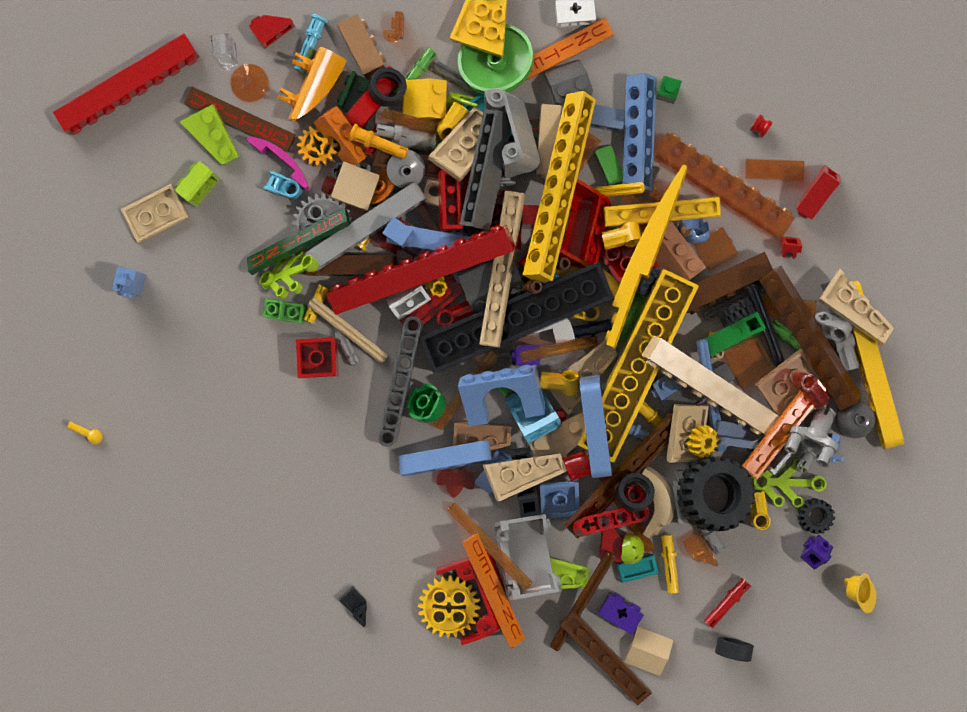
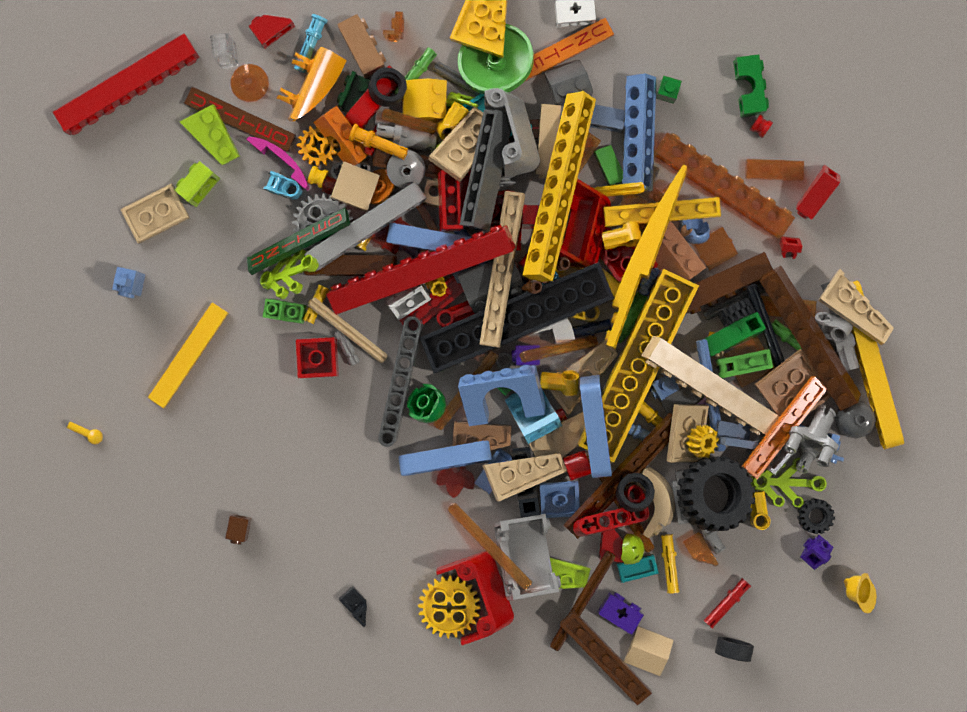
(188, 355): none -> yellow tile
(238, 529): none -> reddish brown brick
(317, 176): none -> yellow wheel
(399, 232): medium blue brick -> none
(493, 590): orange tile -> none
(745, 363): none -> bright green plate
(750, 69): none -> green arch
(811, 389): clear red piece -> none

